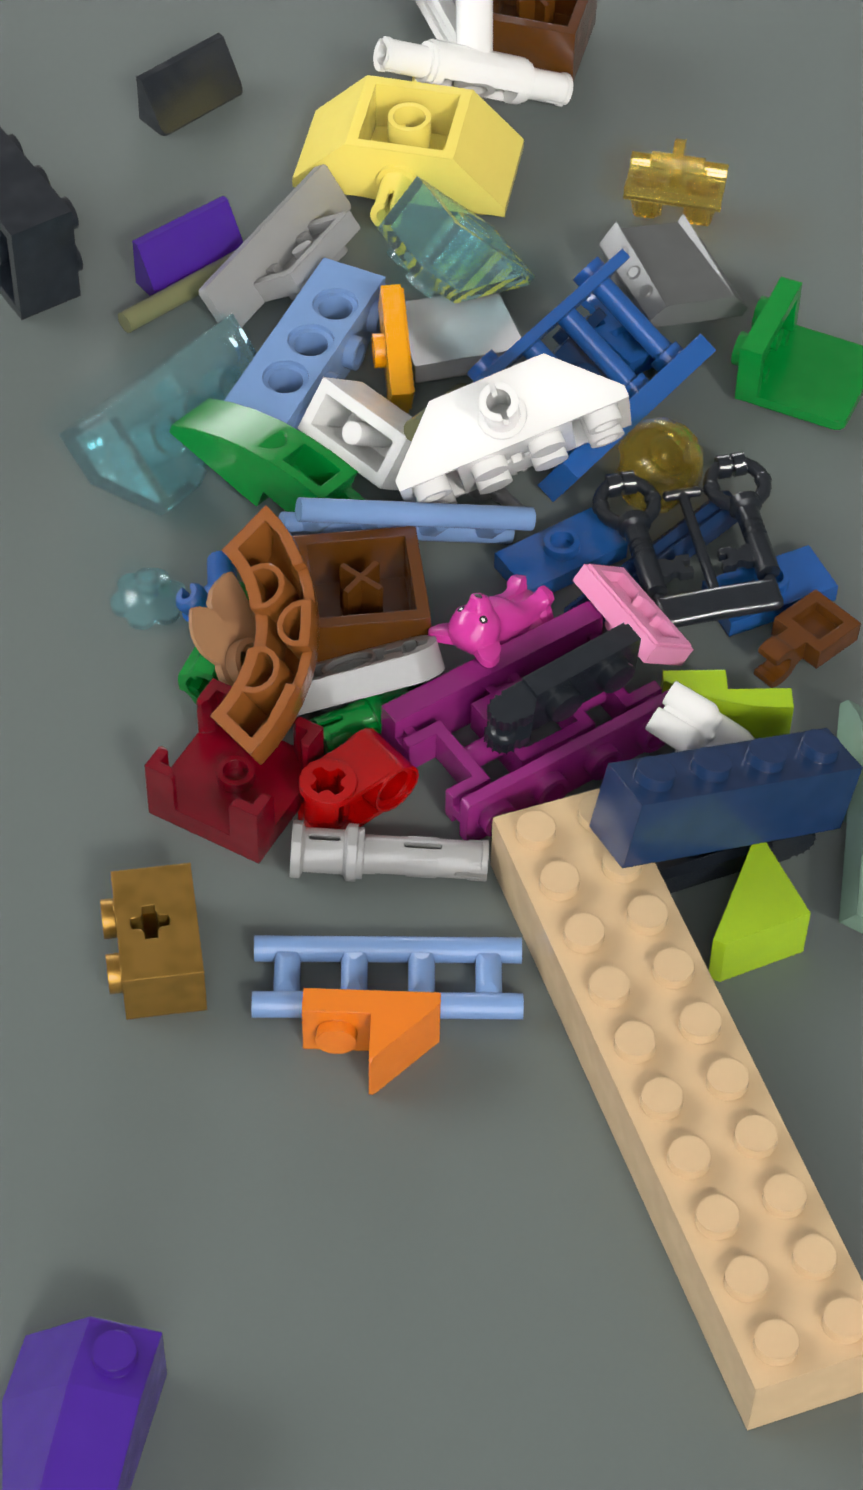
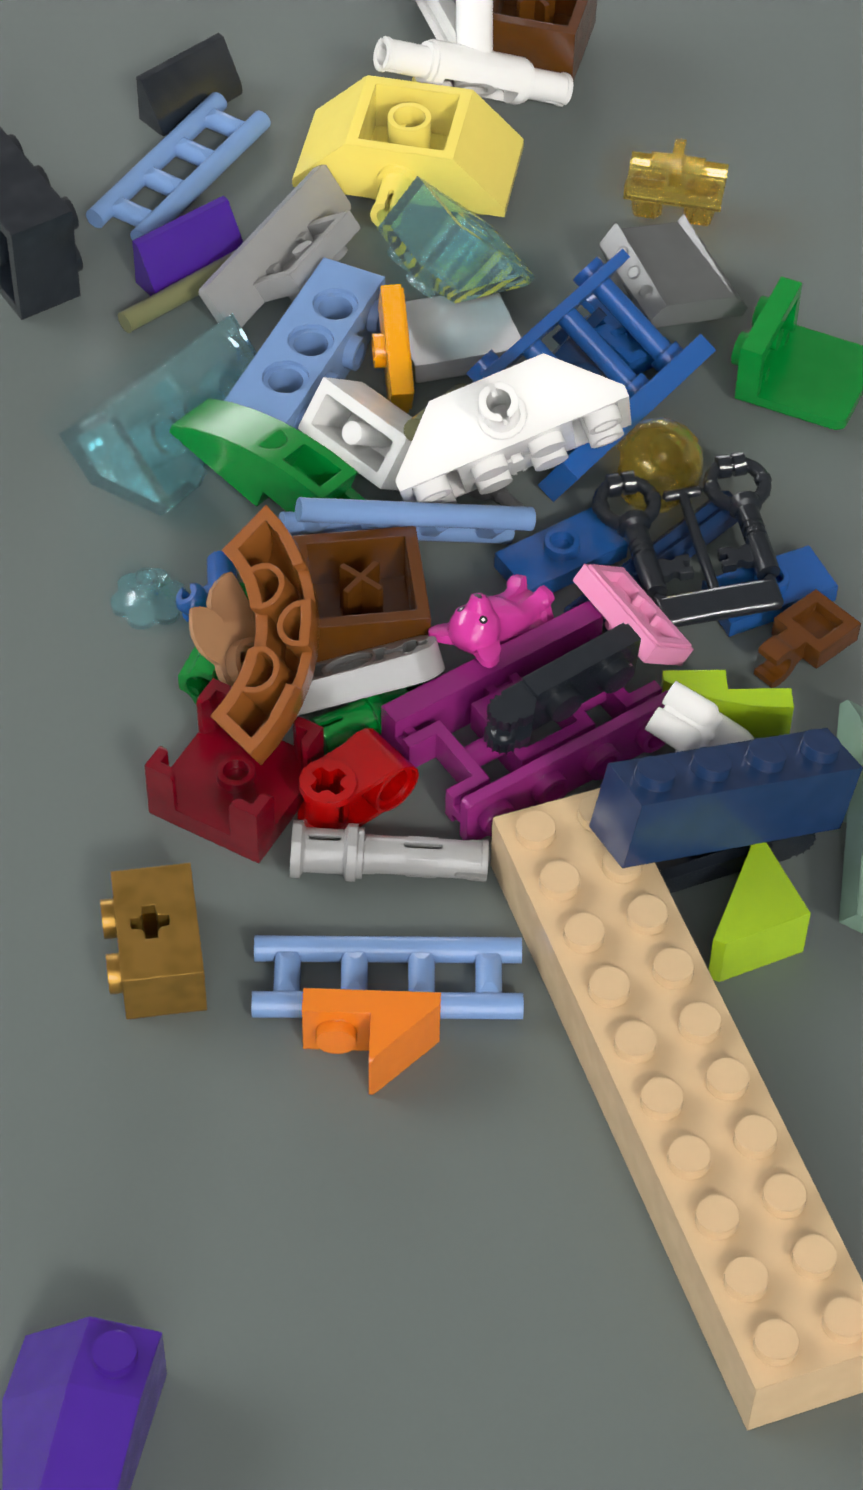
(179, 144): none -> medium blue bar

